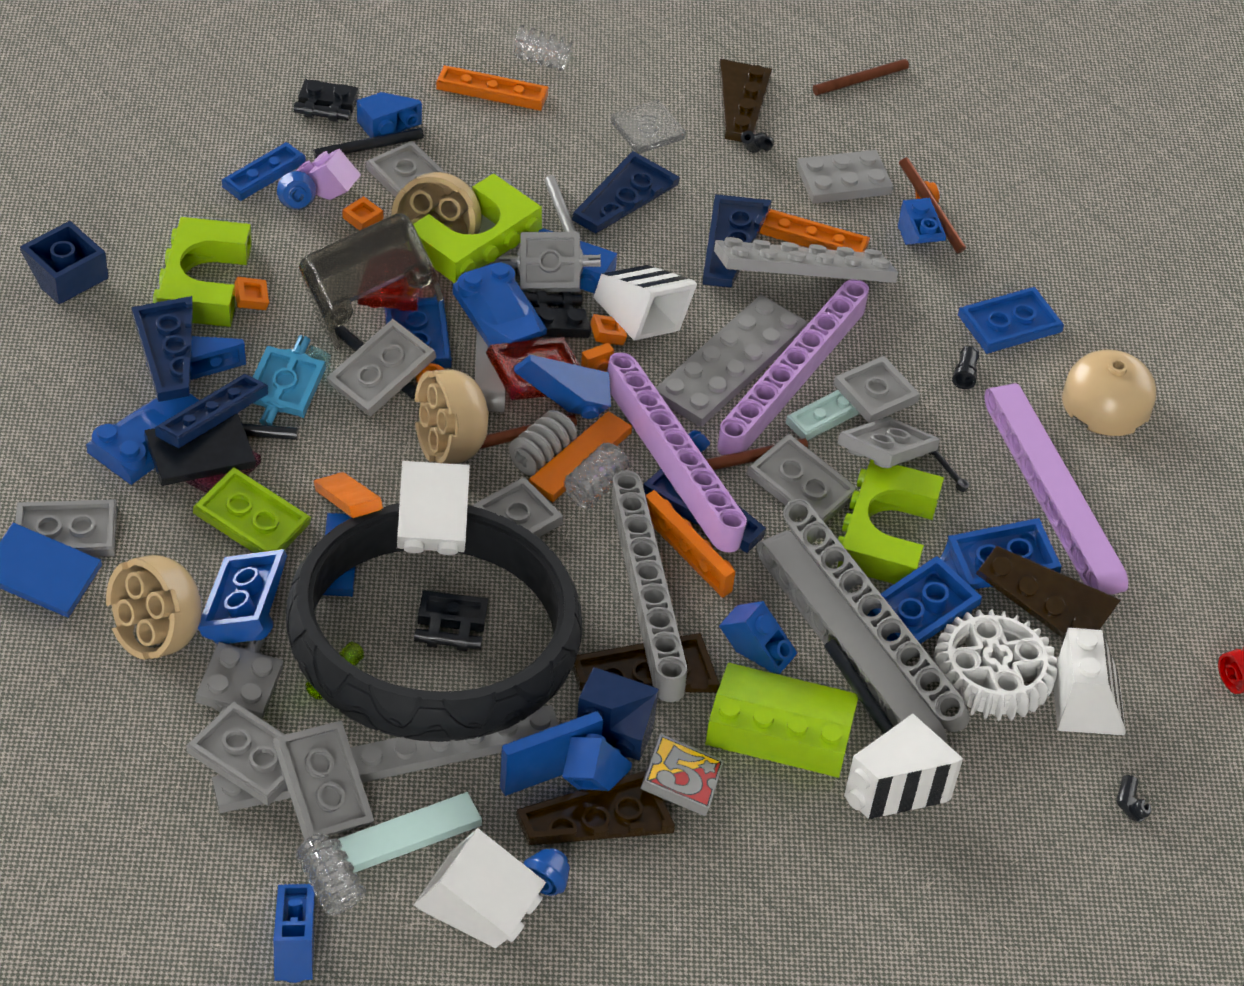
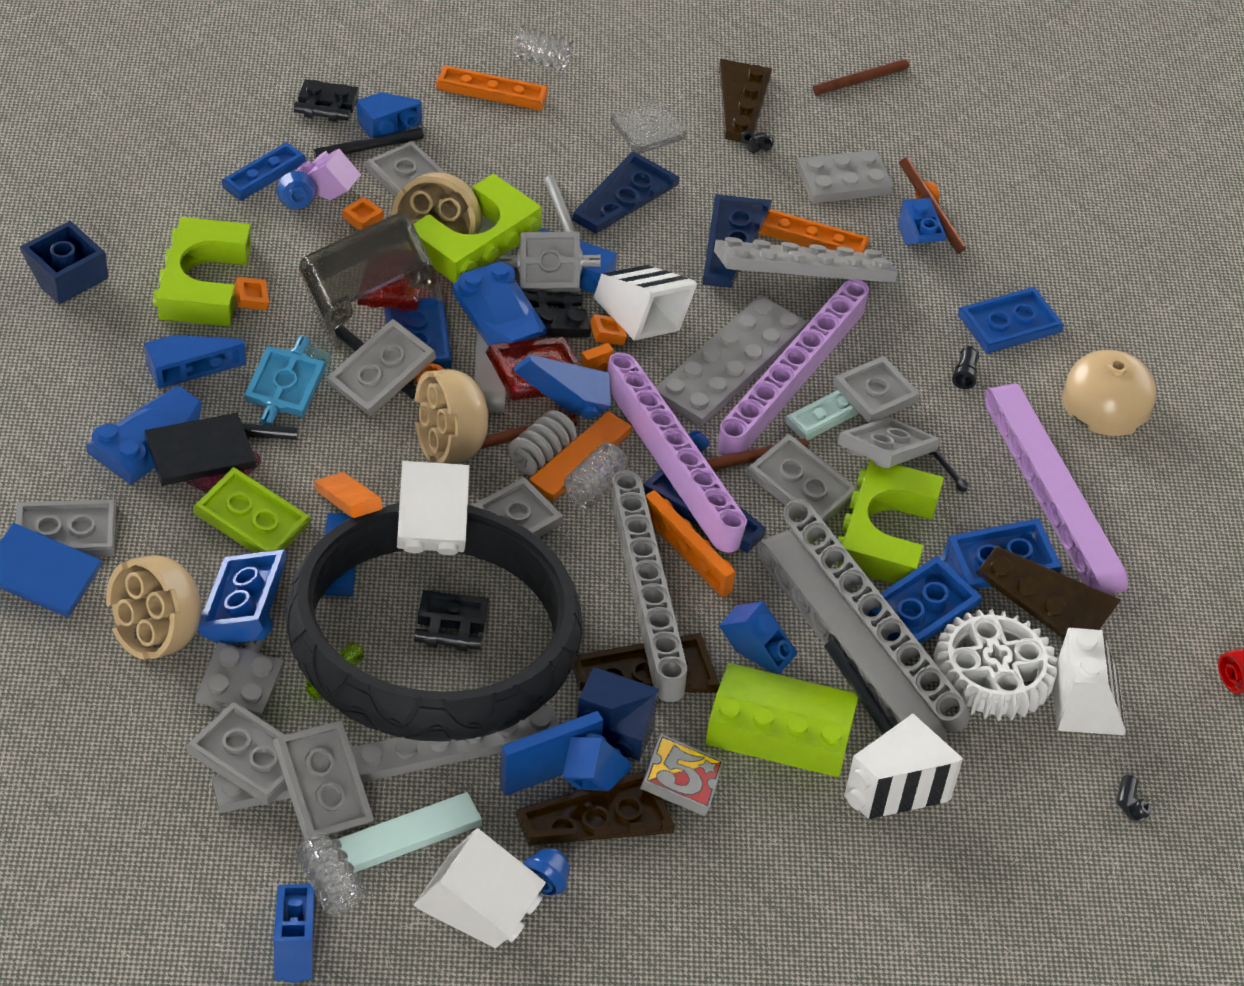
(167, 344): dark blue wing -> none
(211, 410): dark blue tile -> none

